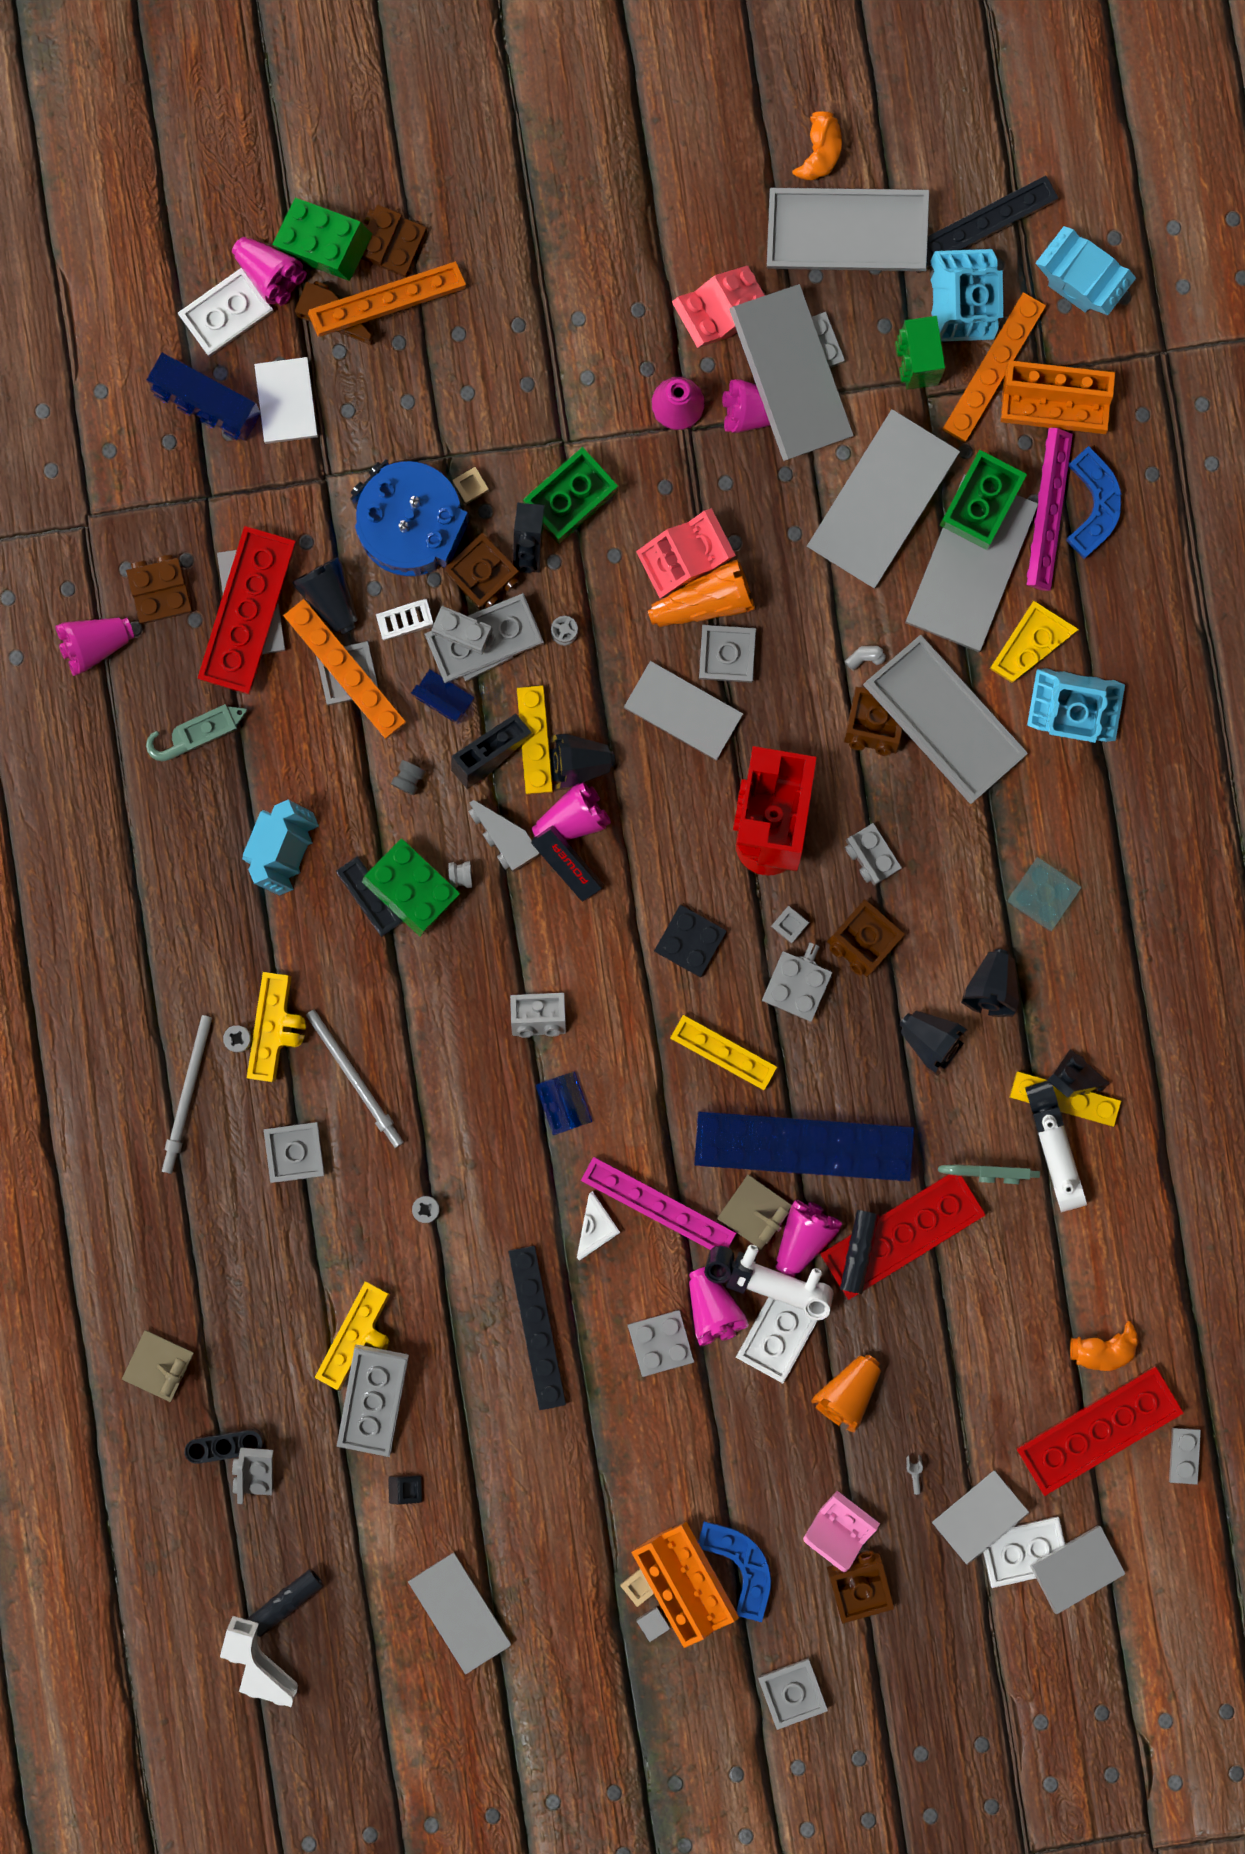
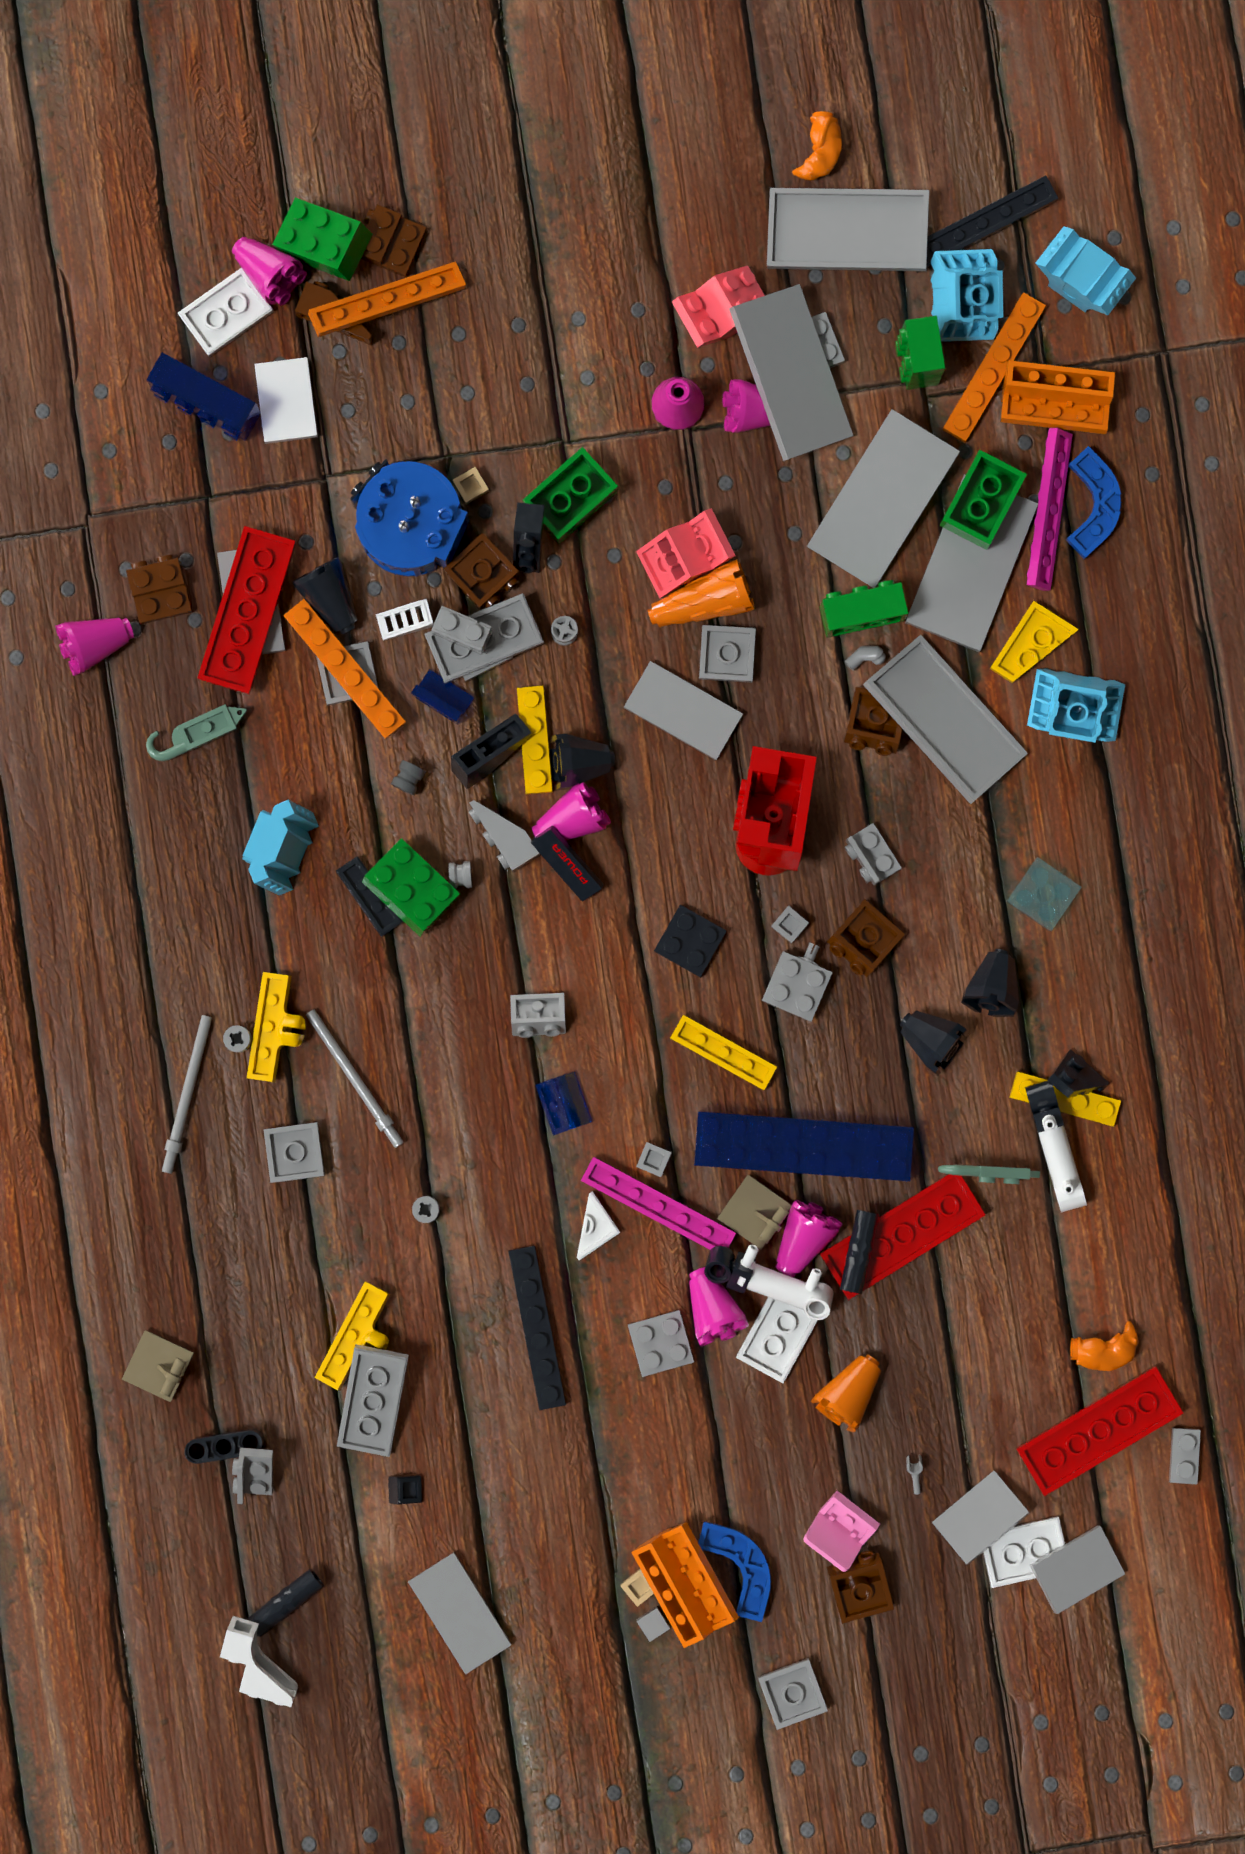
(653, 1159): none -> light grey plate
(863, 608): none -> green brick

